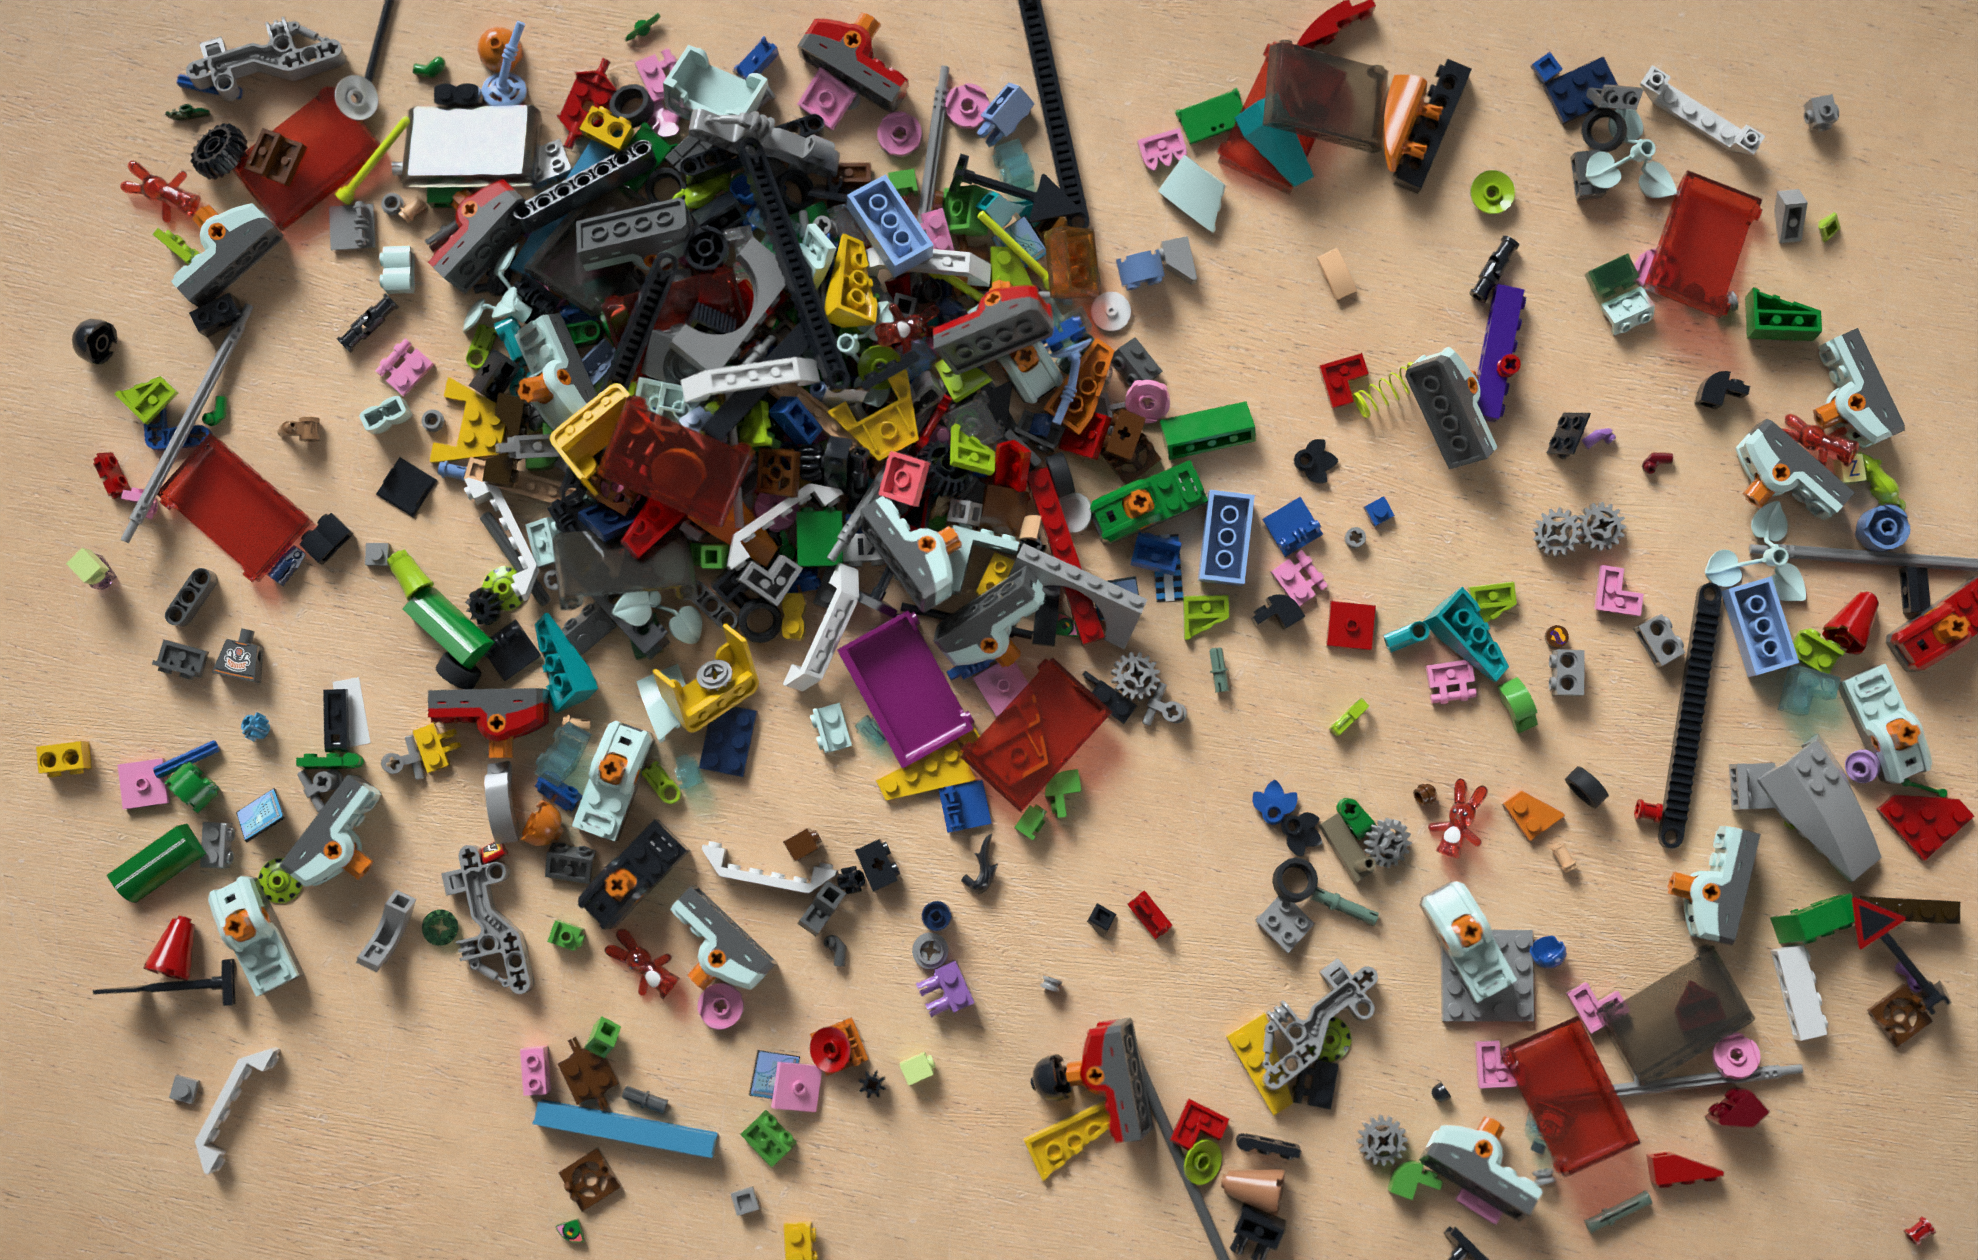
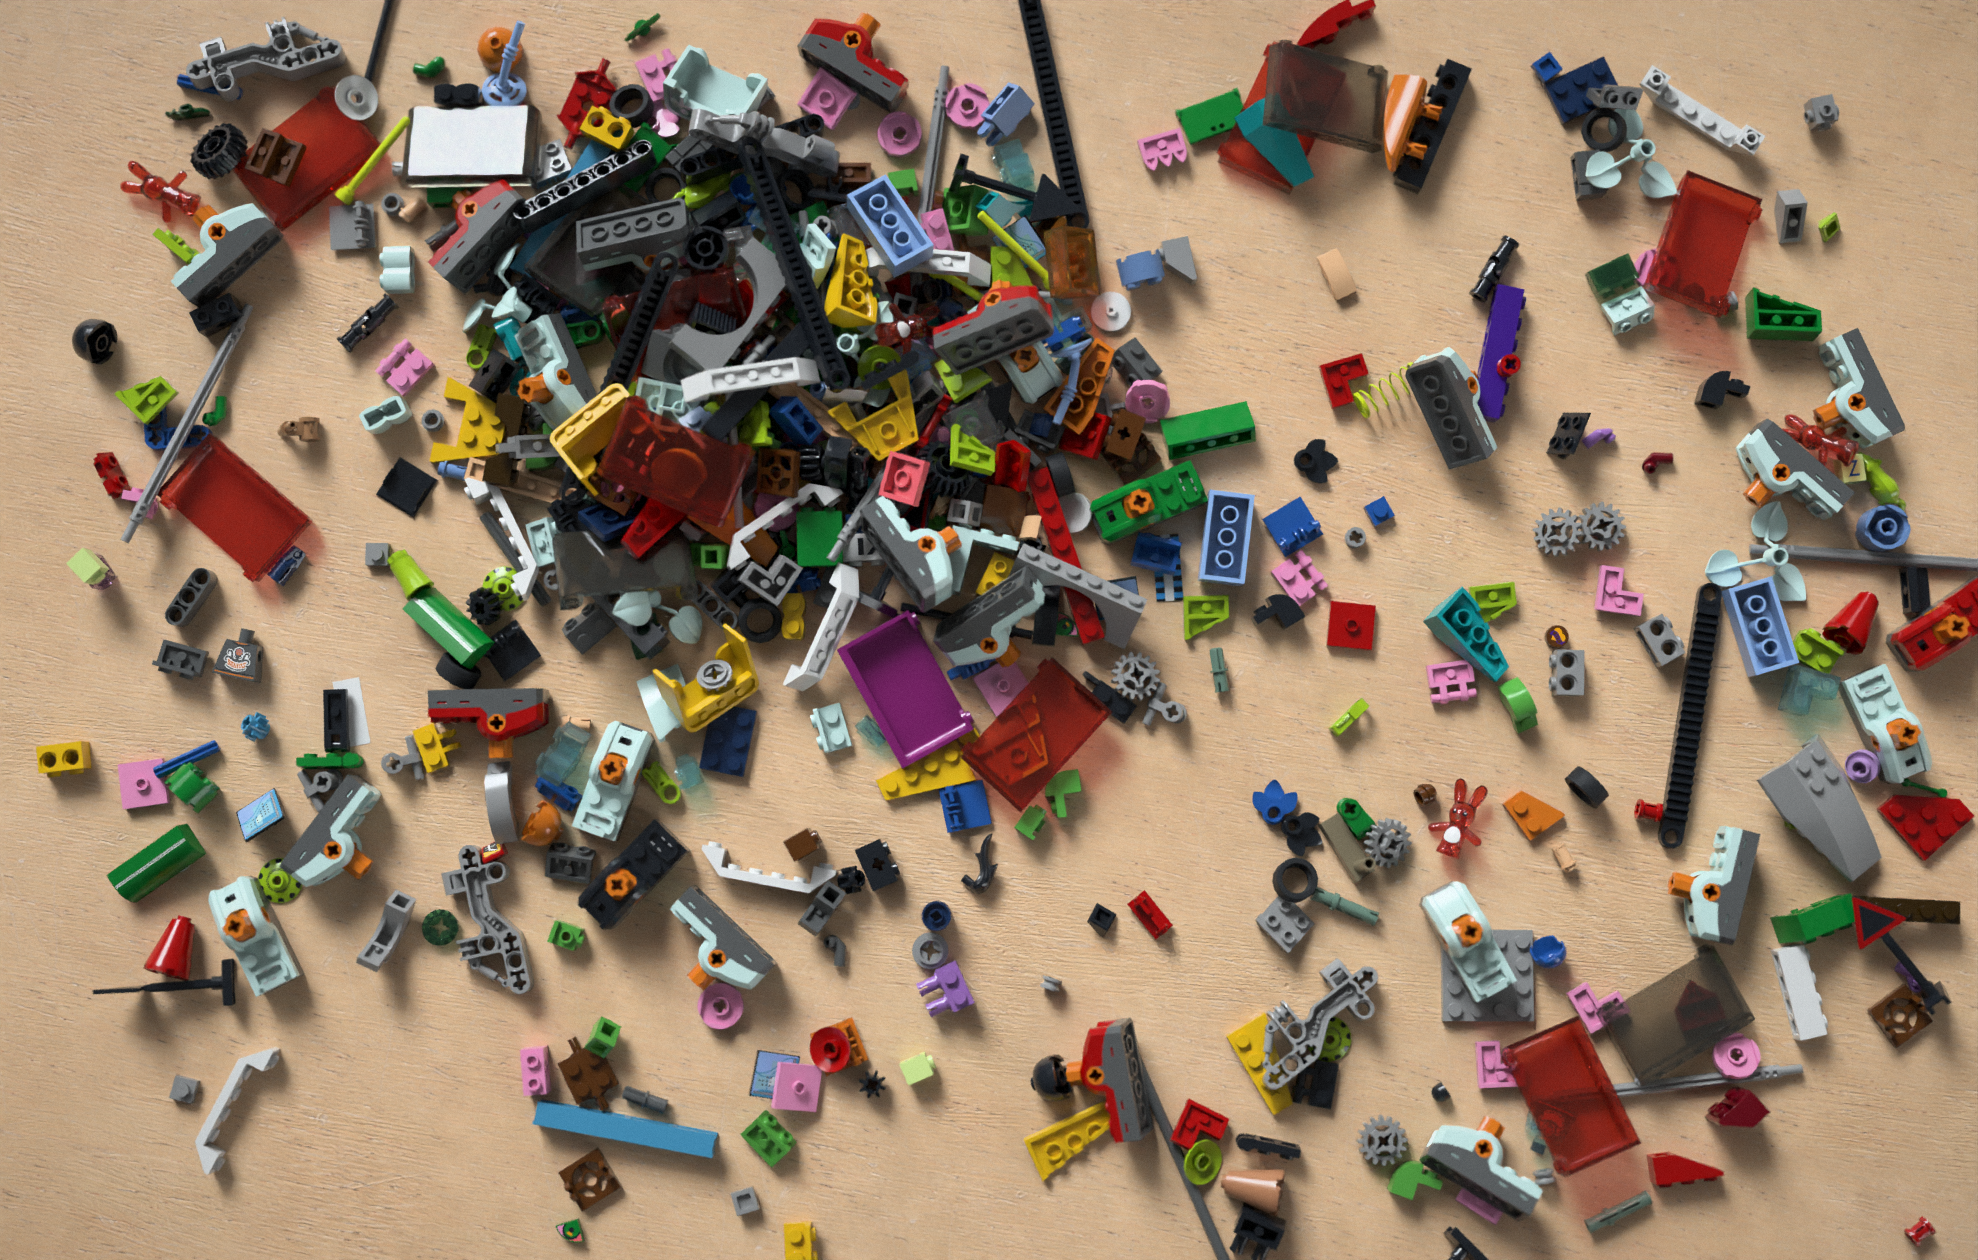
(217, 845): light grey bracket -> none
(325, 538): black brick -> none
(567, 672): teal wedge -> none
(598, 362): sand blue bracket -> none
(640, 962): clear red animal -> none
(757, 60): blue hinge -> none
(1194, 192): light aqua slope -> none
(1404, 636): teal piece -> none
(1498, 183): lime dish -> none
(1745, 789): light grey bracket -> none

